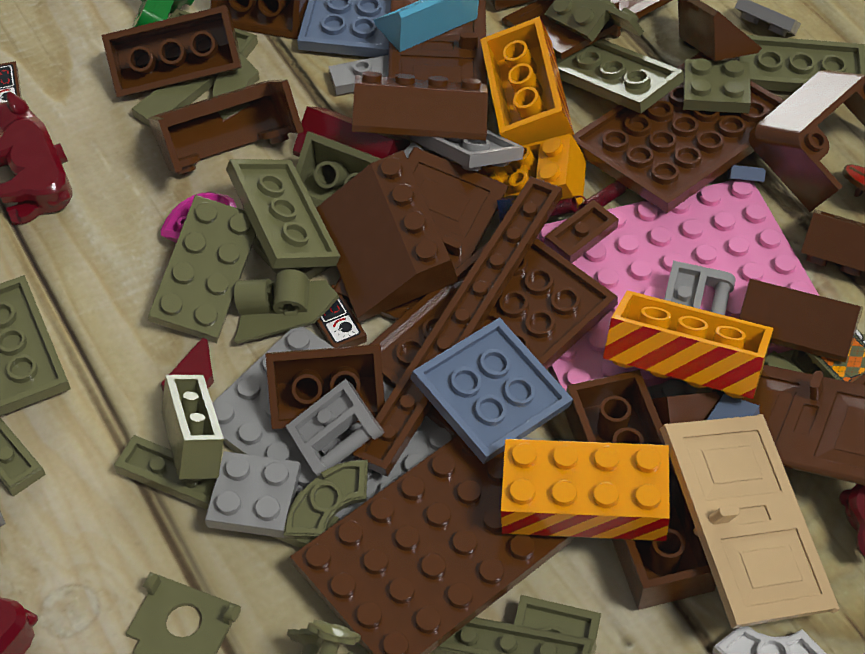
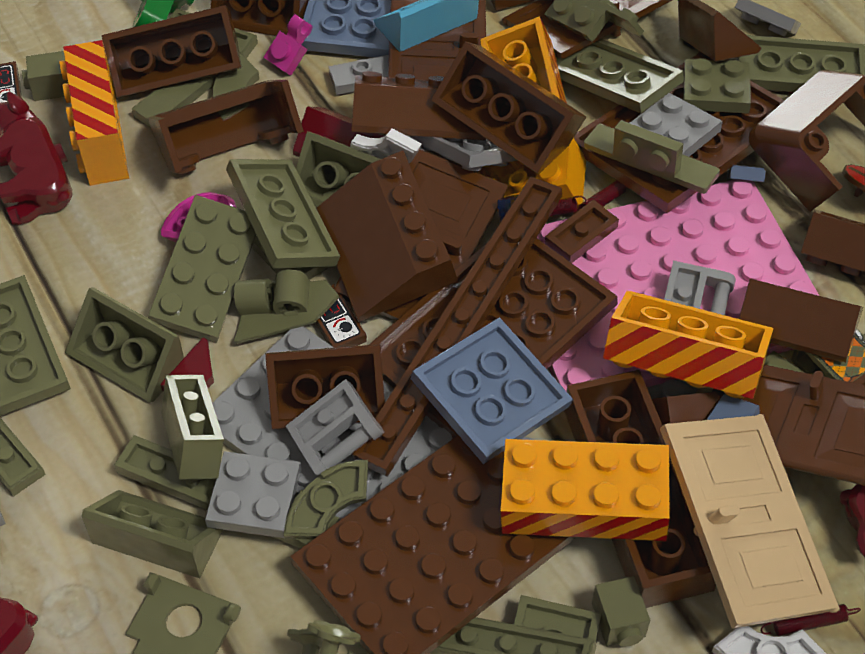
(44, 75): none -> olive brick
(93, 113): none -> light orange brick
(124, 345): none -> olive slope
(151, 532): none -> olive slope
(287, 49): none -> dark pink plate
(387, 145): none -> white tile
(507, 107): none -> reddish brown slope
(622, 612): none -> olive brick
(651, 154): none -> olive bracket
(680, 122): none -> light grey plate
(810, 622): none -> dark red piece

